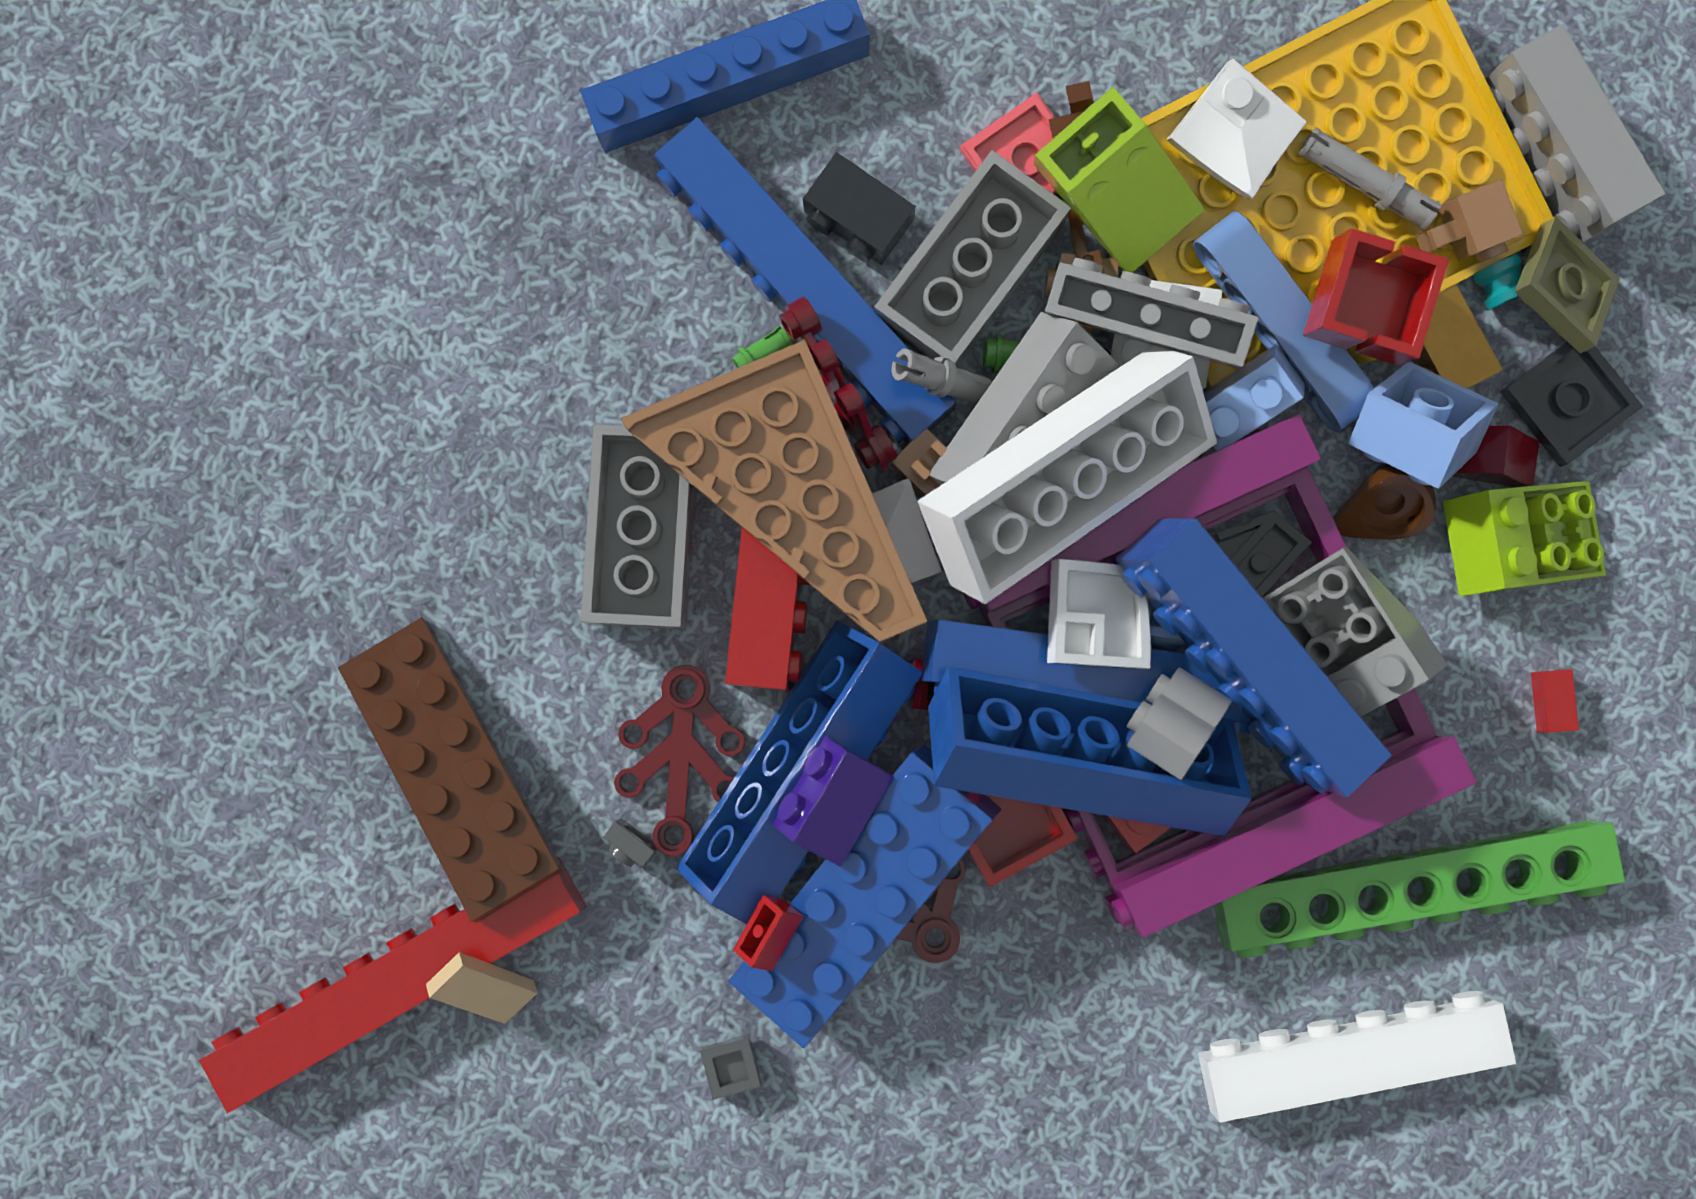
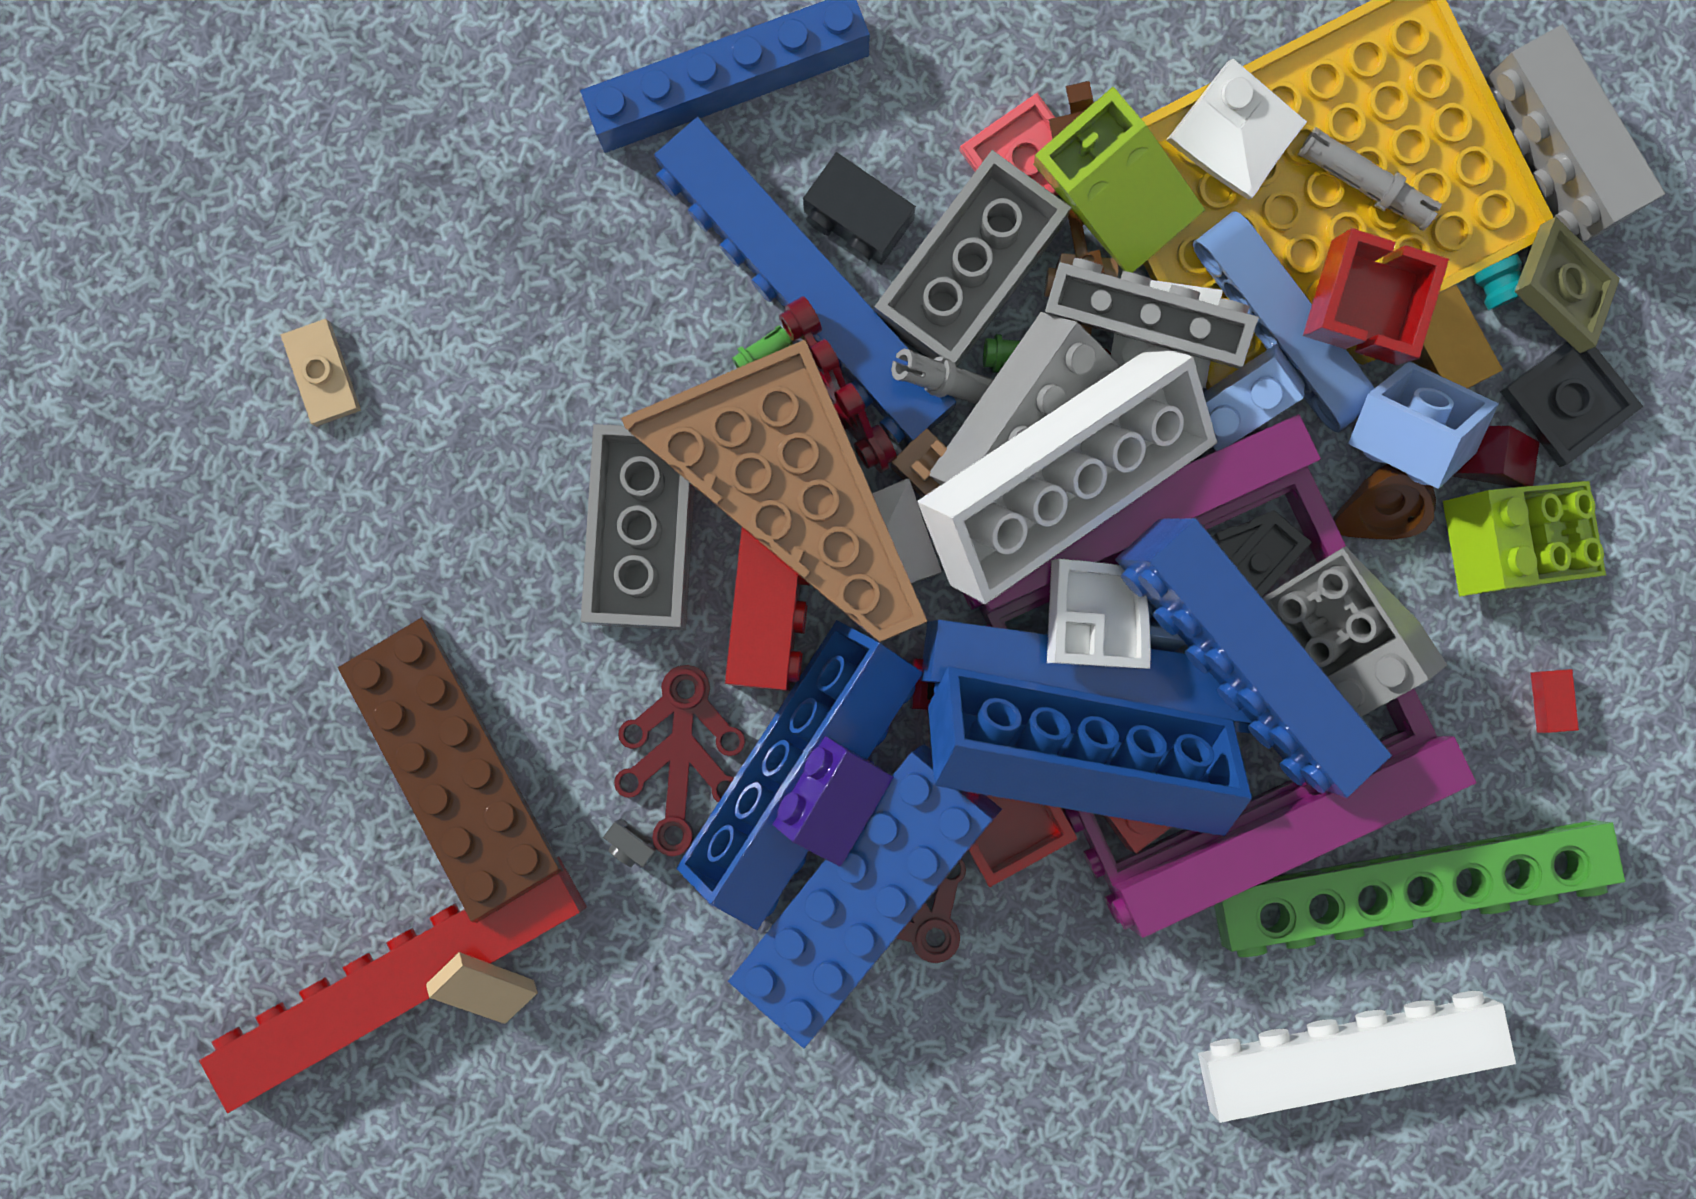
(320, 372): none -> tan plate
(730, 1067): dark grey plate -> none
(767, 933): red piece -> none
(1177, 722): light grey brick -> none
(1475, 224): medium nougat brick -> none

